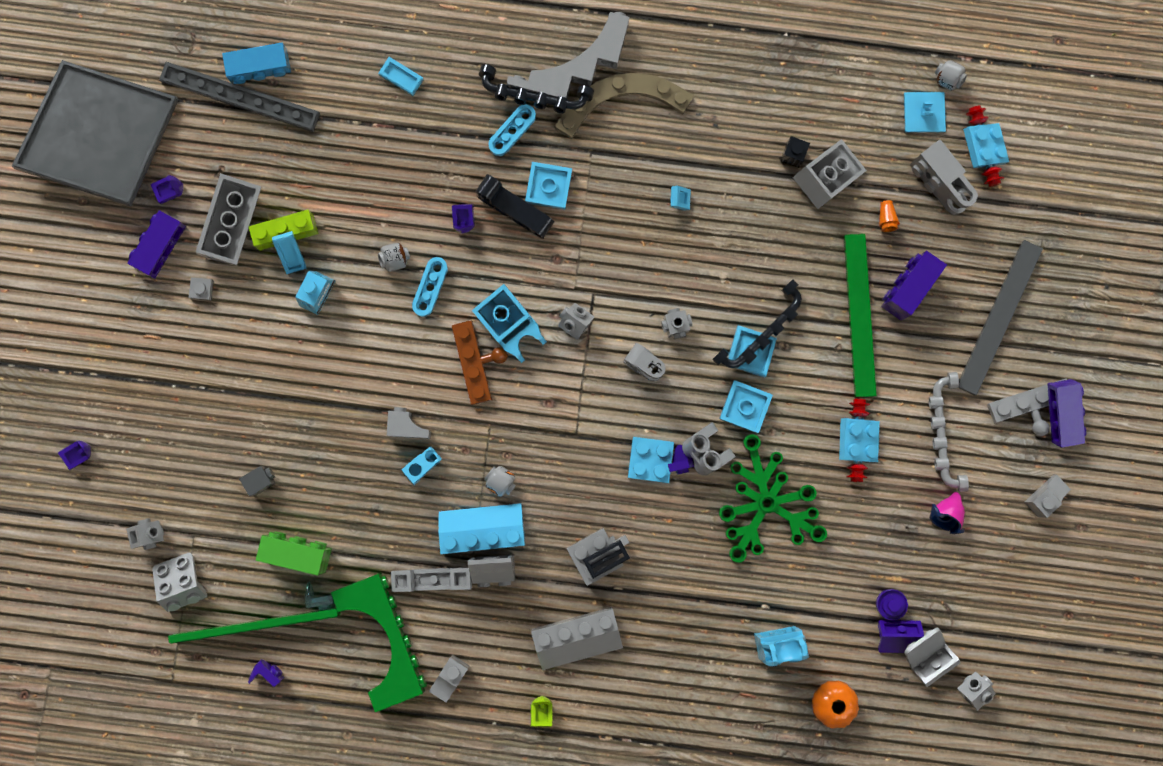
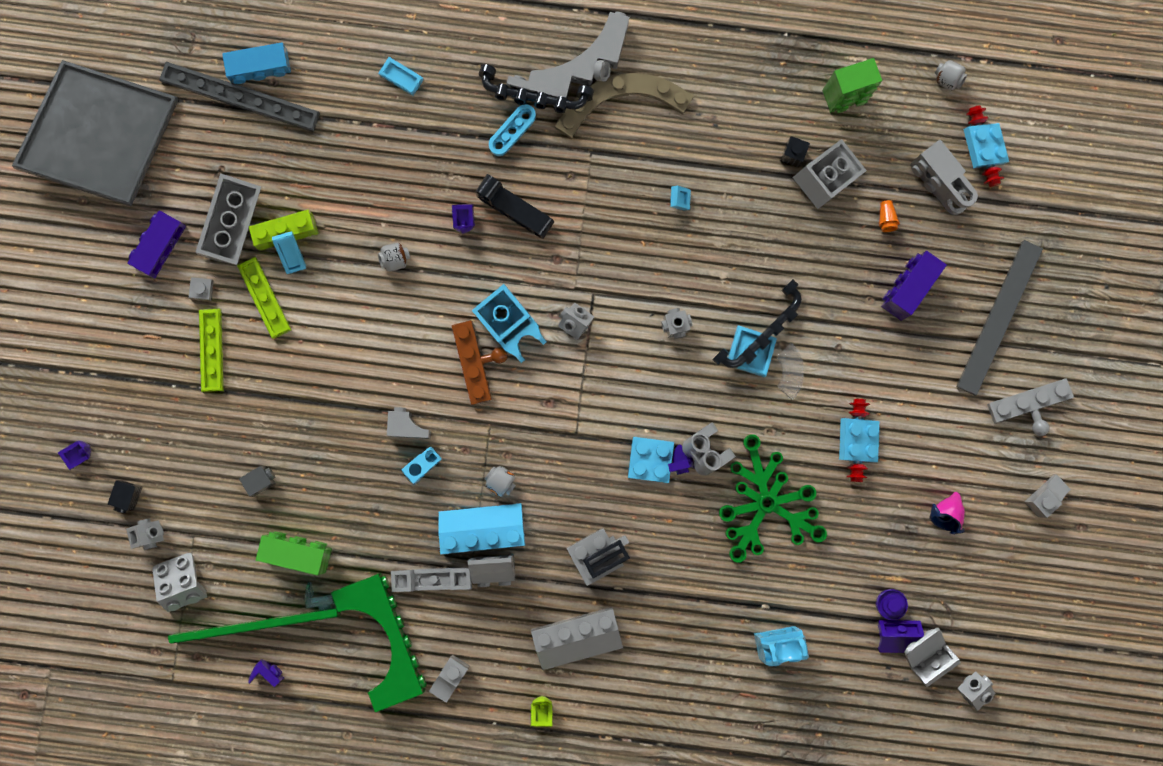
(124, 496): none -> black brick
(167, 189): dark purple plate -> none
(211, 350): none -> lime tile
(264, 298): none -> lime tile
(314, 291): medium azure torso -> none
(430, 277): medium azure plate -> none
(548, 185): medium azure plate -> none
(602, 70): none -> light grey tile
(640, 358): light grey piece -> none
(746, 406): medium azure plate -> none
(791, 371): none -> clear tile
(823, 701): orange piece -> none
(852, 85): none -> bright green brick
(860, 315): green tile -> none
(924, 112): medium azure piece -> none
(940, 442): light grey bar -> none
(1066, 413): dark purple brick -> none

